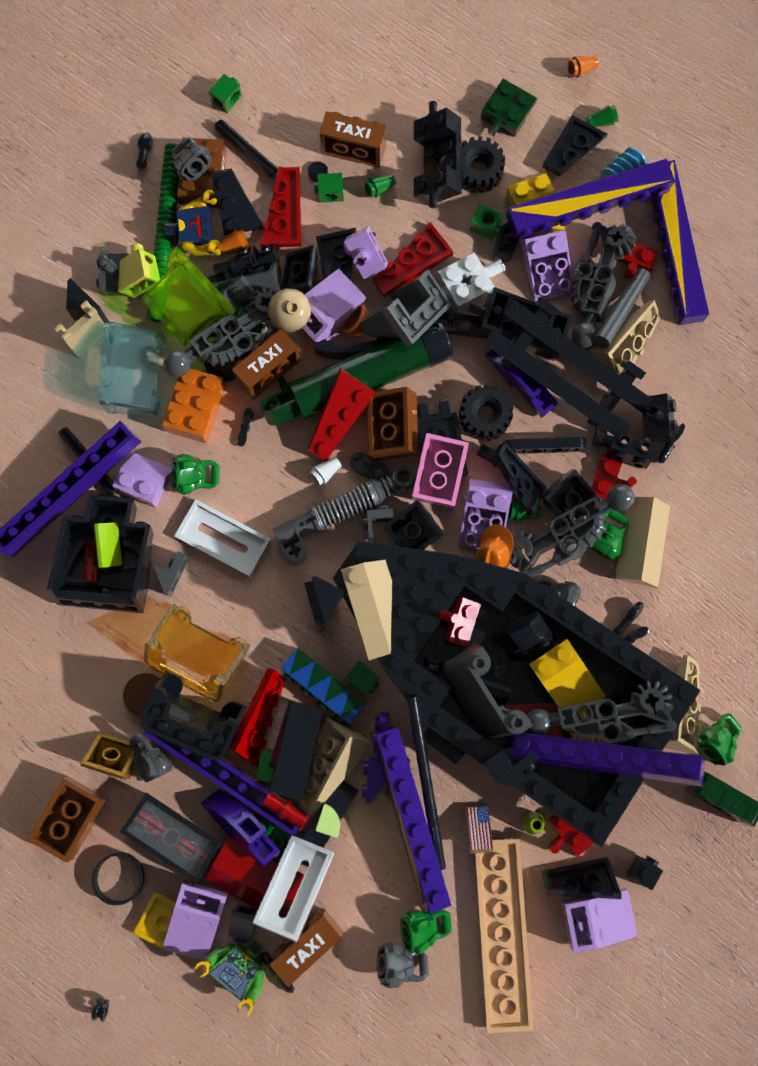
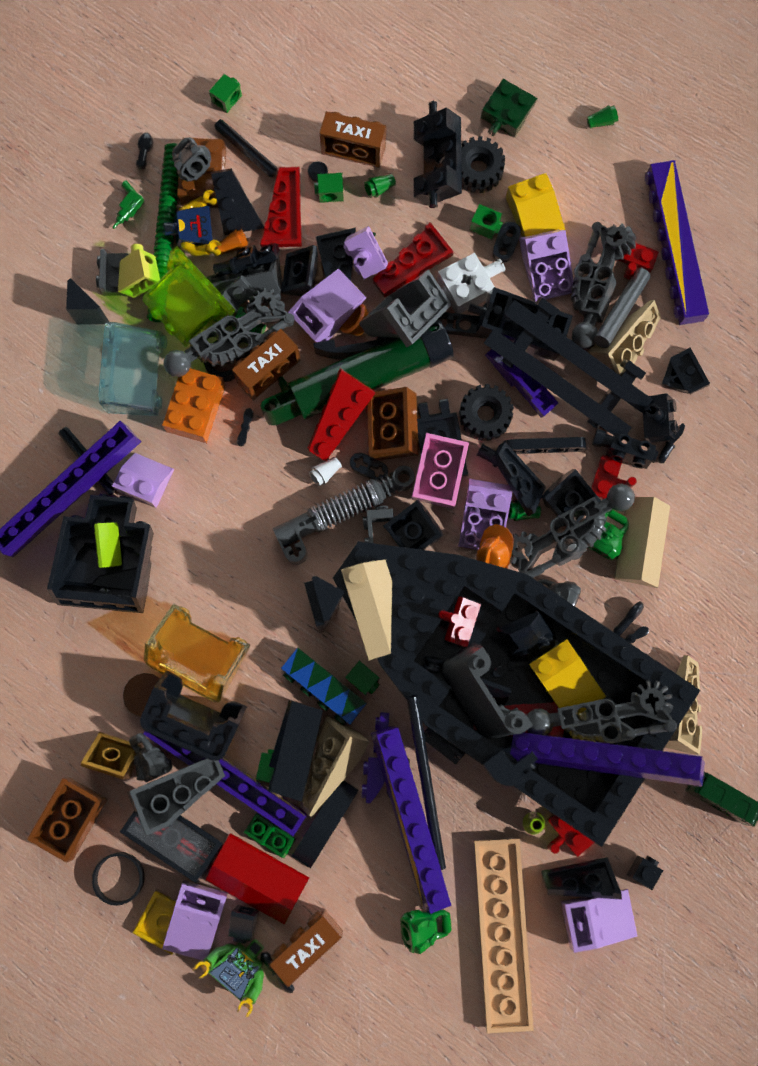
(84, 331): tan flag -> none
(90, 562): clear red axle -> none
(100, 1009): black bush -> none
(107, 264): dark grey piece -> none
(129, 204): none -> green piece
(166, 798): none -> dark grey wedge
(170, 578): dark grey slope -> none
(190, 474): green piece -> none
(242, 562): white piece -> none
(242, 825): dark purple slope -> none
(251, 732): red wing -> none
(268, 913): white piece -> none
(285, 811): red pin -> none
(289, 310): tan cylinder -> none
(329, 822): yellowish green brick -> none
(397, 966): dark grey piece -> none
(479, 829): tile -> none
(572, 145): black wing -> none
(582, 64): orange cone -> none
(590, 199): dark purple brick -> none
(628, 160): medium azure piece -> none
(685, 373): none -> black slope
(718, 743): green piece -> none

